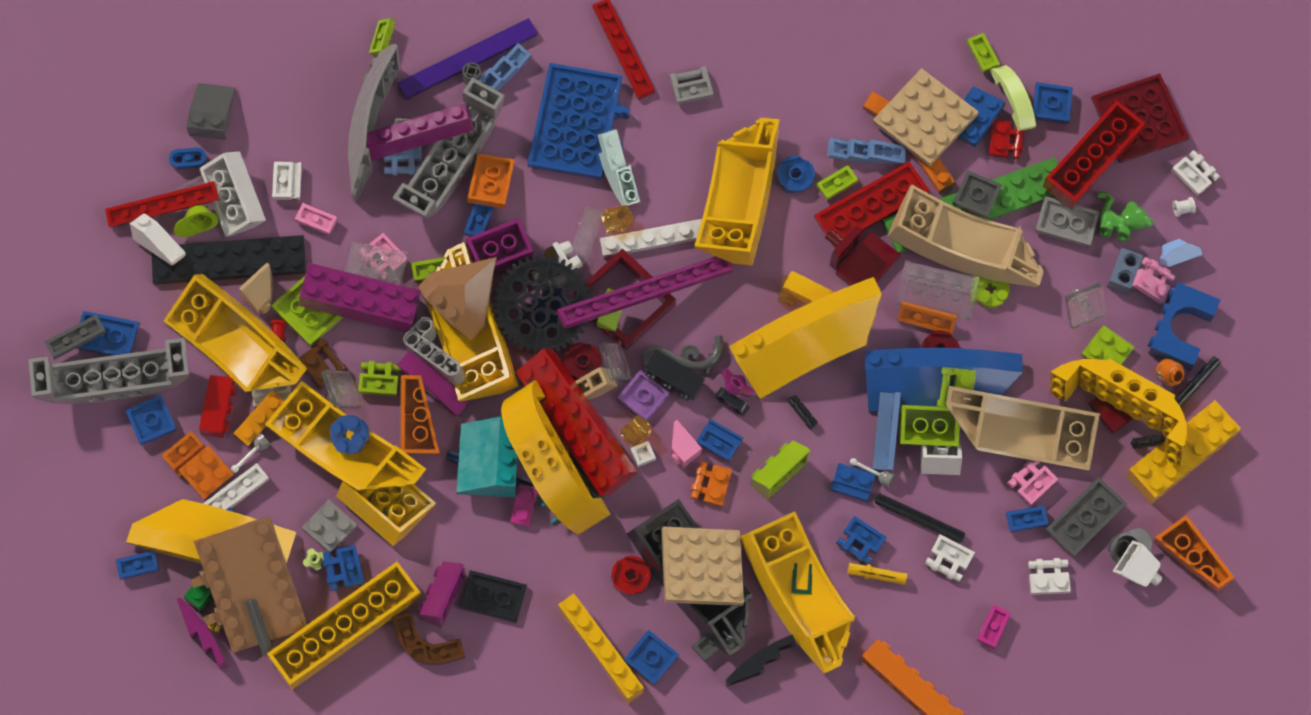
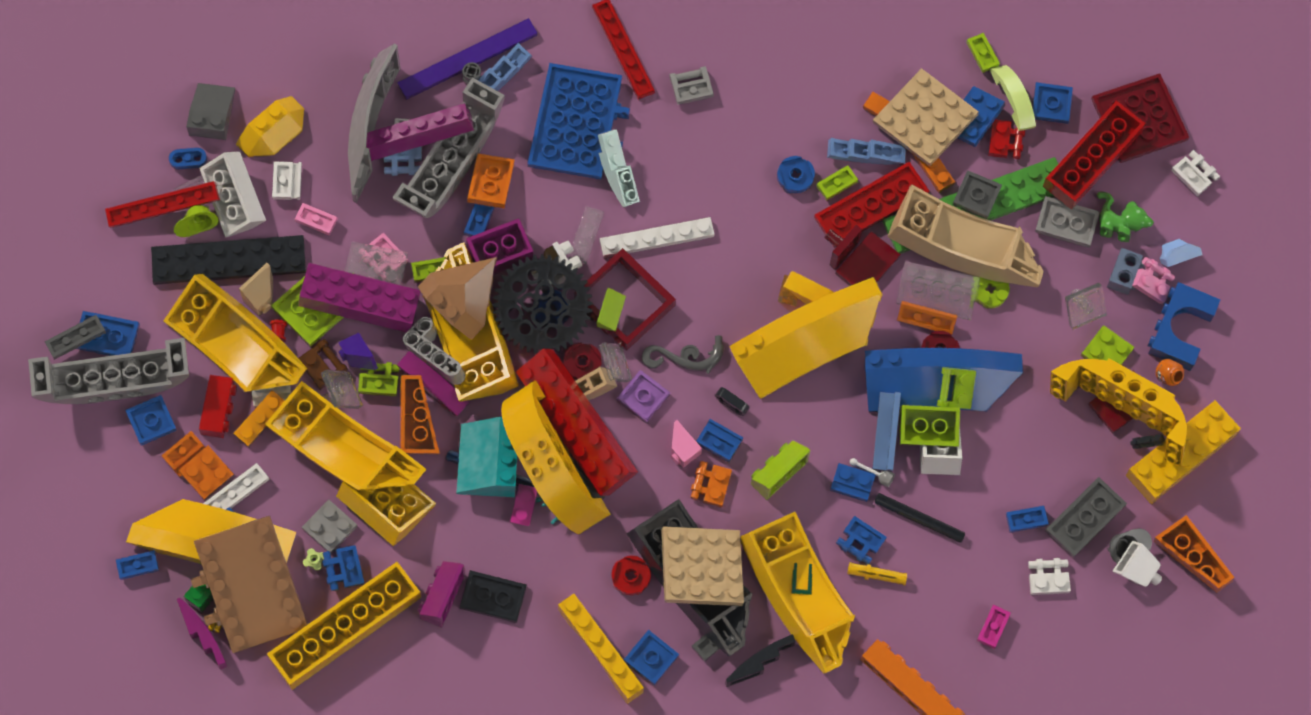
(155, 239): white slope -> none
(259, 626): dark grey axle -> none
(260, 444): hinge -> none
(272, 128): none -> yellow wedge
(357, 353): none -> dark purple slope
(358, 440): blue plate -> none
(382, 36): lime plate -> none
(423, 651): reddish brown plate -> none
(612, 223): clear yellow brick -> none
(636, 431): clear yellow brick -> none
(643, 291): magenta plate -> none
(643, 454): white plate -> none
(673, 375): black brick -> none
(735, 384): magenta plate -> none
(739, 193): yellow slope -> none
(802, 412): black axle -> none
(952, 553): white plate -> none
(1025, 427): tan slope -> none
(1034, 487): bright pink plate -> none
(1184, 207): white bush -> none
(1198, 380): black axle -> none

